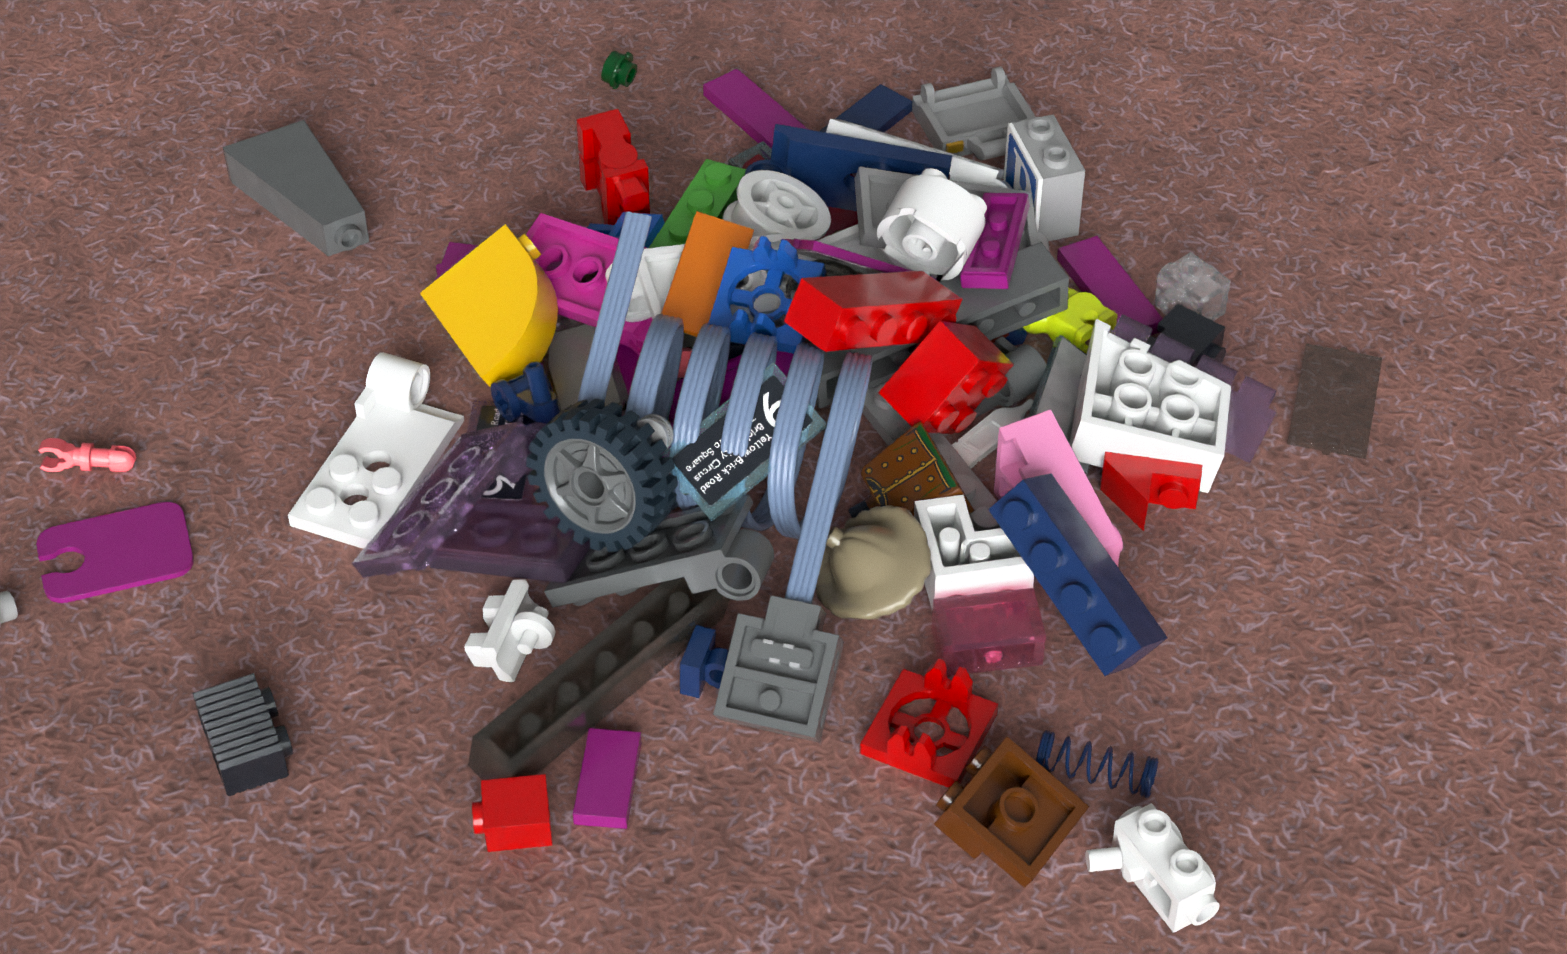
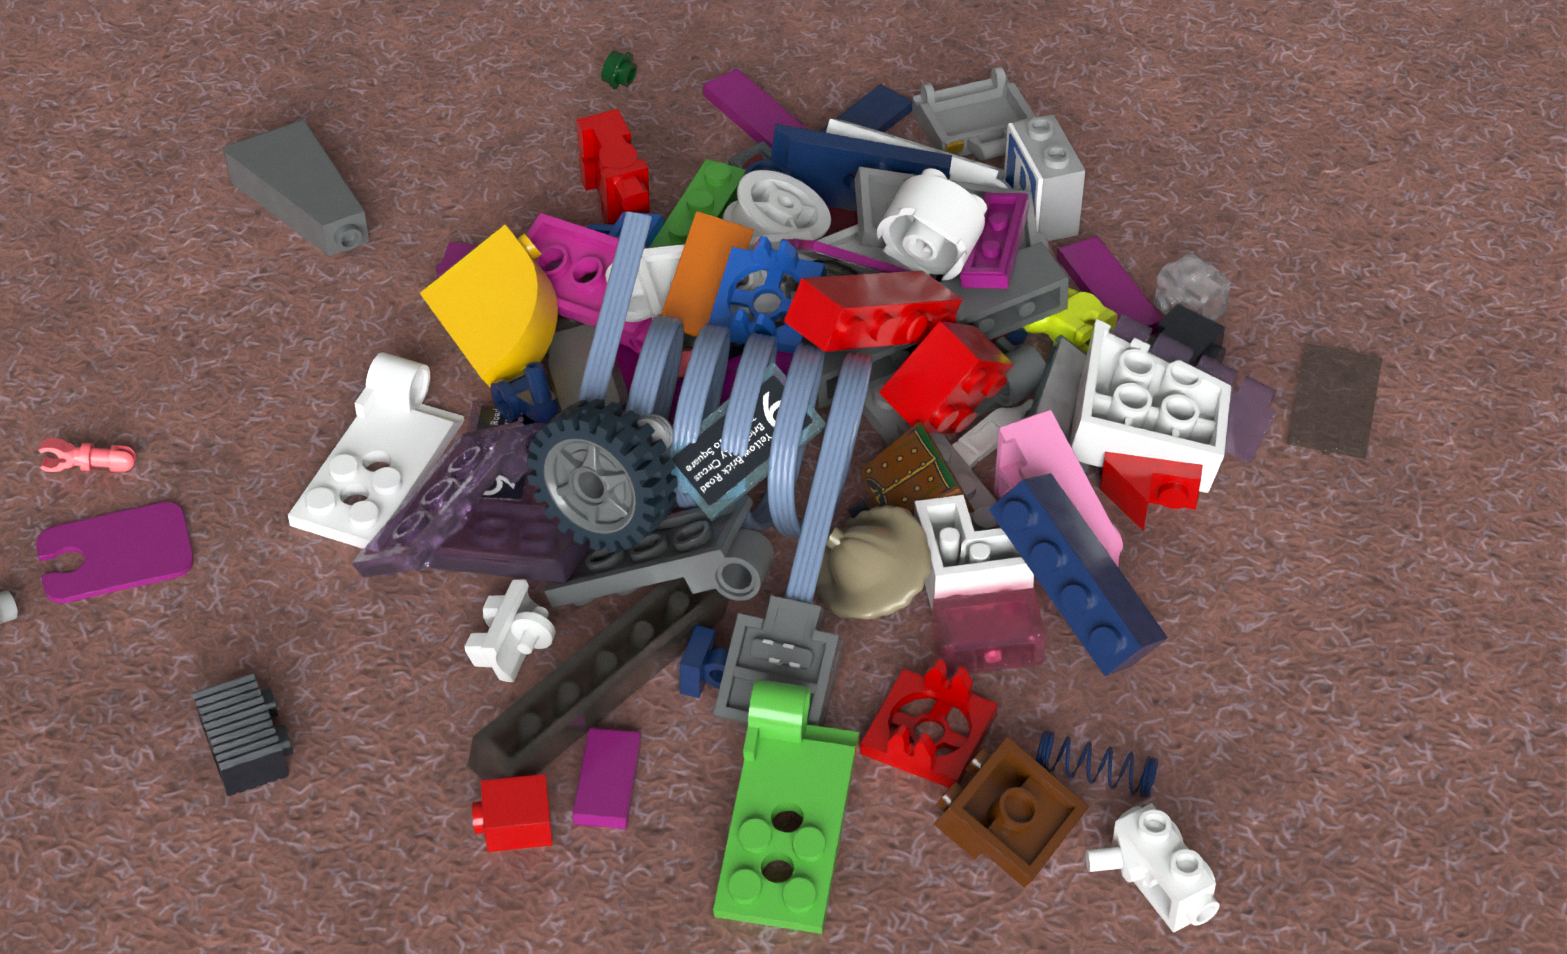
(786, 770): none -> bright green hinge

